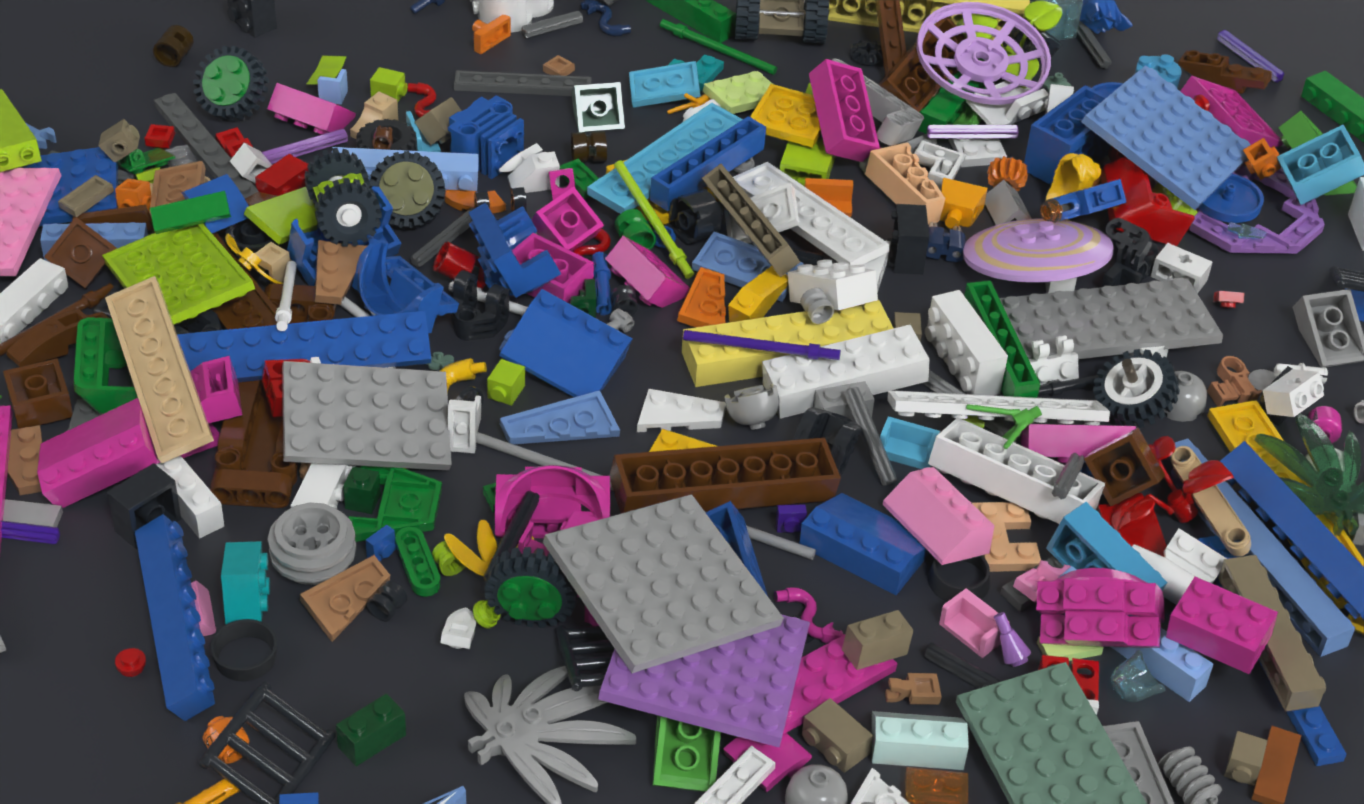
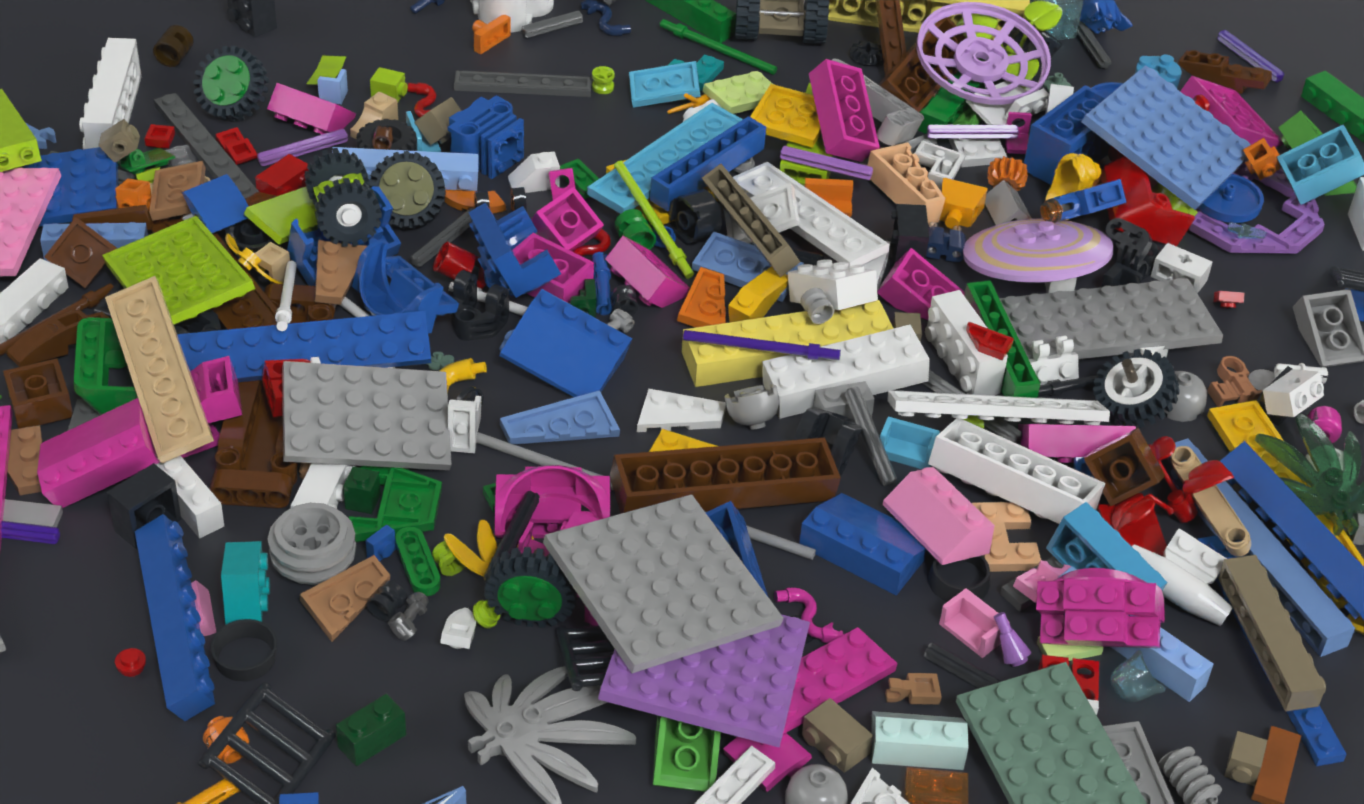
(86, 196): dark tan tile -> none
(112, 89): none -> white brick
(190, 212): green tile -> none
(249, 162): white brick -> none
(401, 623): none -> flat silver bar
(506, 382): lime brick -> none
(515, 161): white plate -> none
(558, 66): medium nougat tile -> none
(580, 146): dark brown wheel -> none
(598, 107): slope -> none
(602, 80): none -> lime wheel
(790, 518): dark purple plate -> none
(826, 163): none -> medium lavender axle
(877, 639): dark tan brick -> none
(913, 284): none -> dark pink slope
(989, 341): none -> red tile
(1019, 145): none -> dark pink bracket
(1020, 418): bright green plant -> none
(1068, 476): dark grey axle -> none
(1221, 624): dark pink brick -> none

